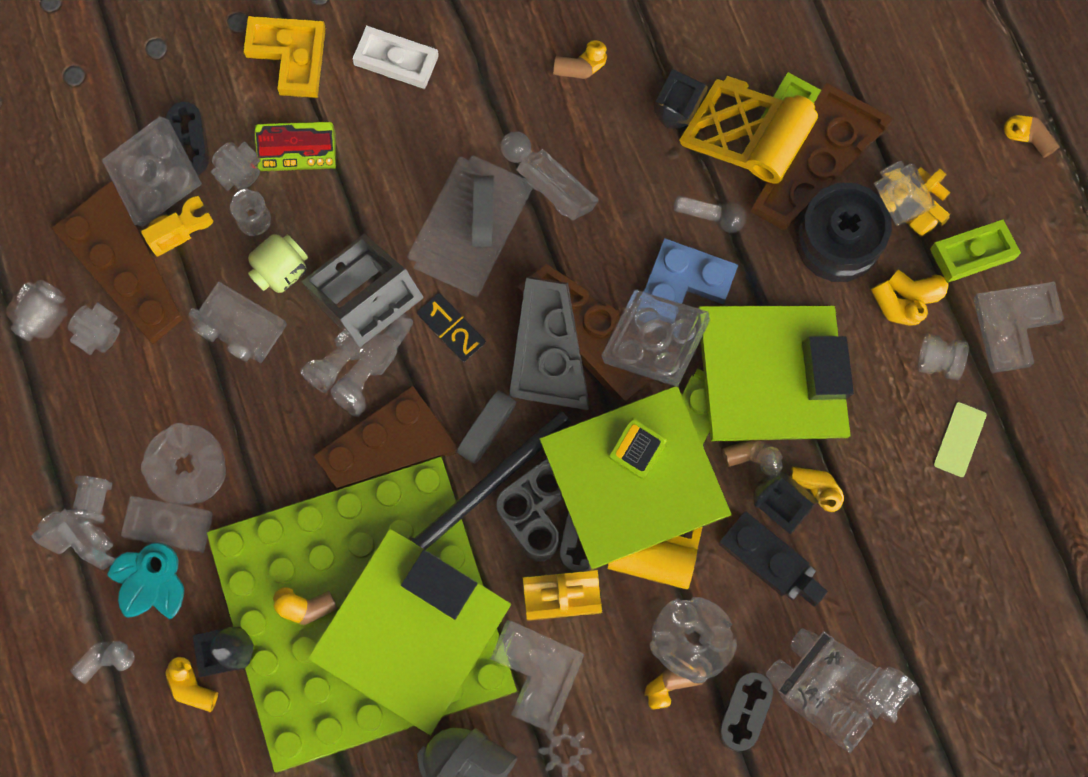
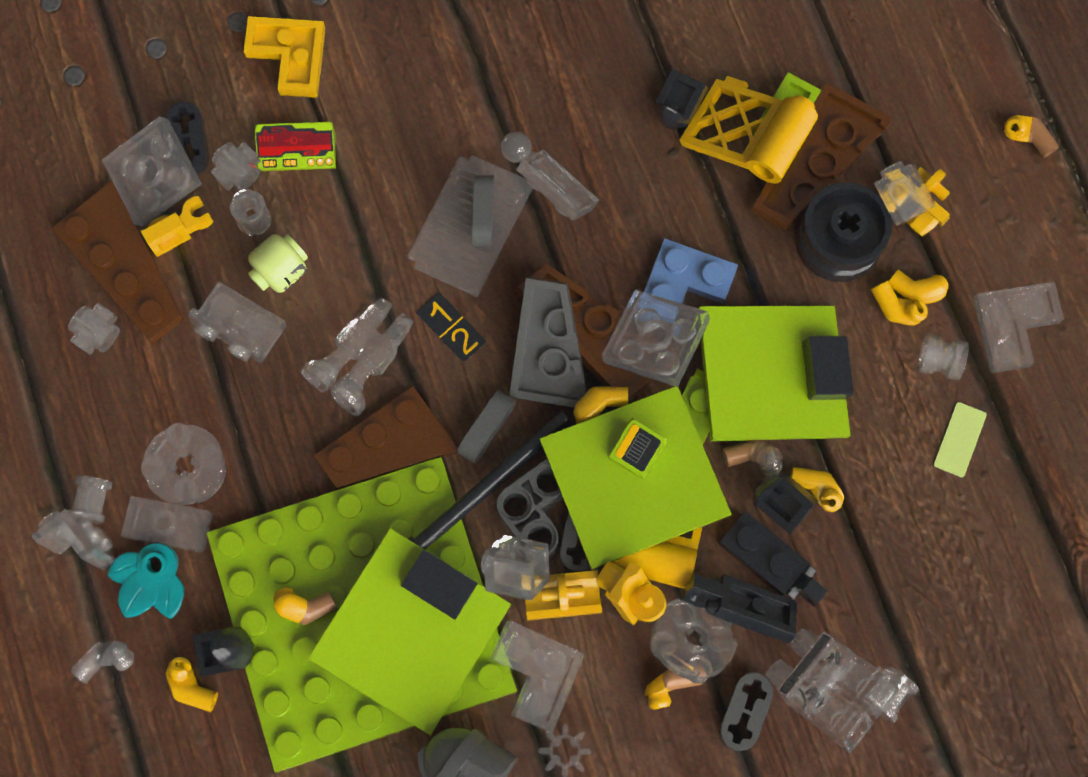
(37, 310): clear head -> none
(376, 304): dark grey window -> none
(395, 57): white plate -> none
(516, 567): none -> clear brick
(584, 65): arm -> none
(597, 400): none -> yellow arm
(632, 593): none -> yellow hips
(729, 216): clear bar -> none
(744, 605): none -> black hinge
(975, 251): lime plate -> none

